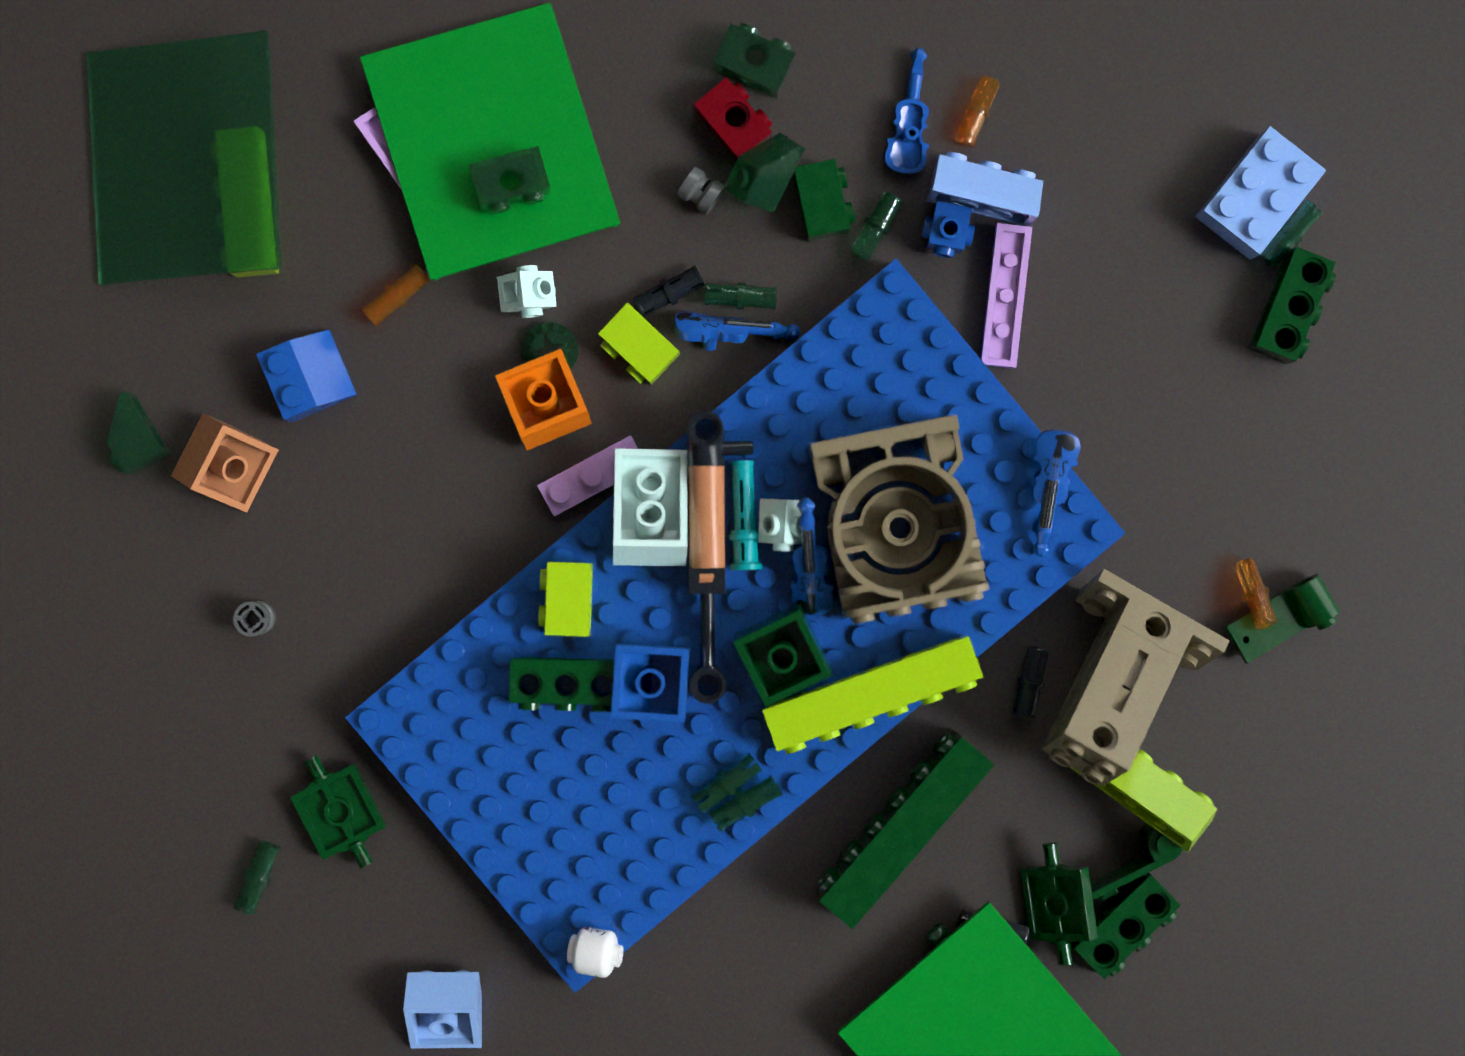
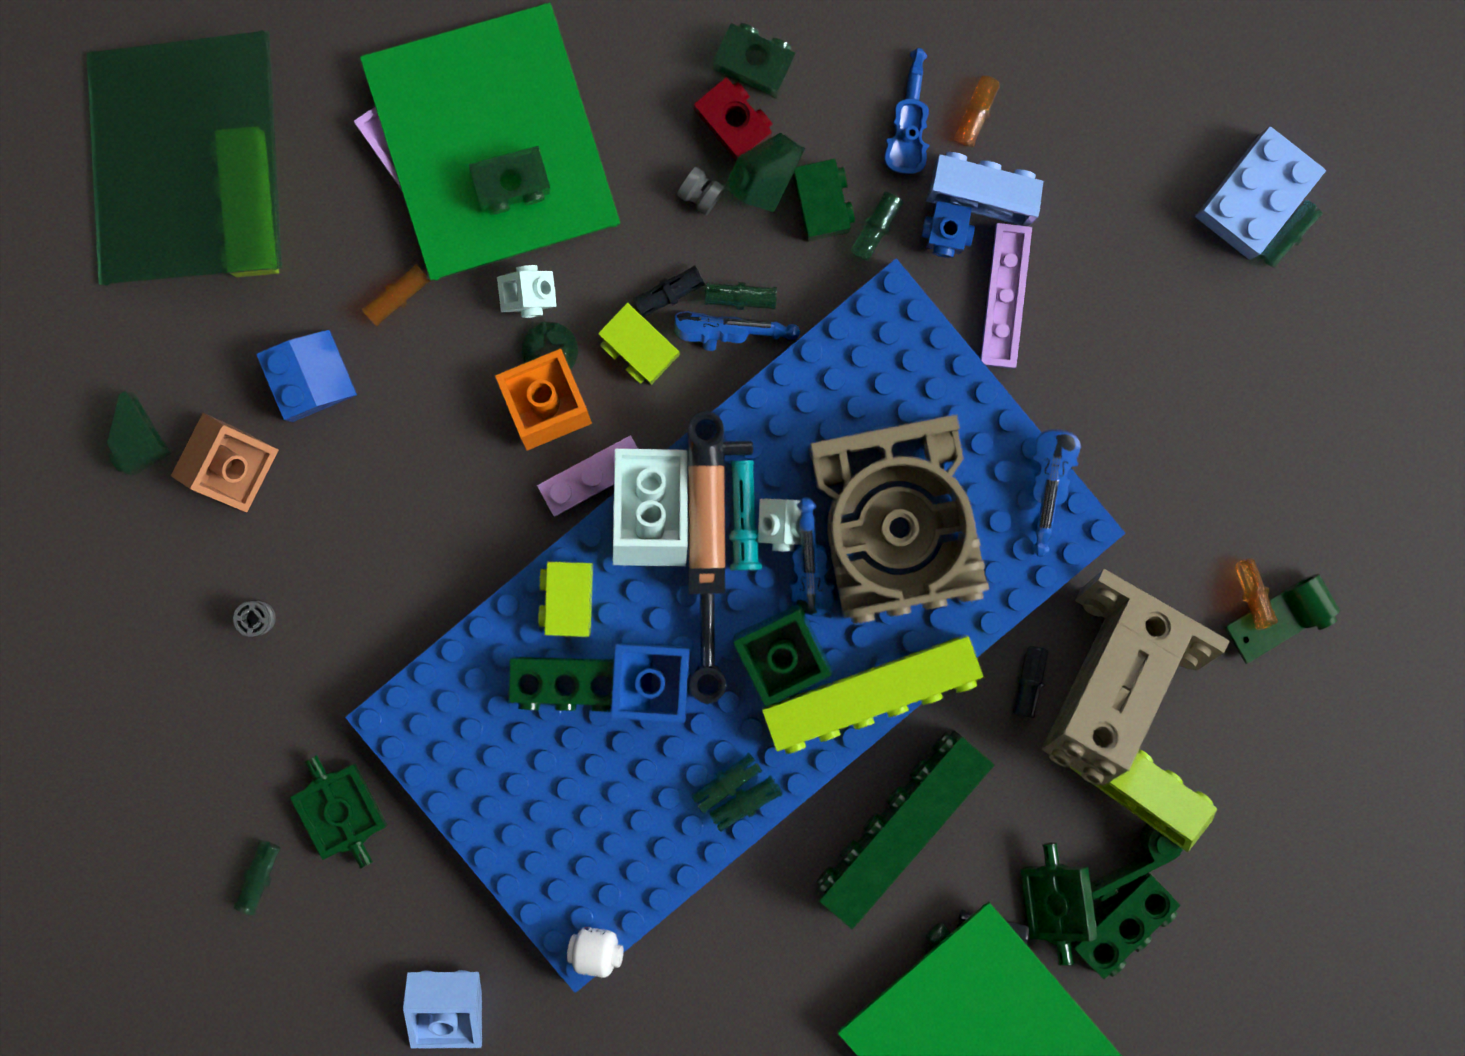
(1276, 312): dark green brick -> none

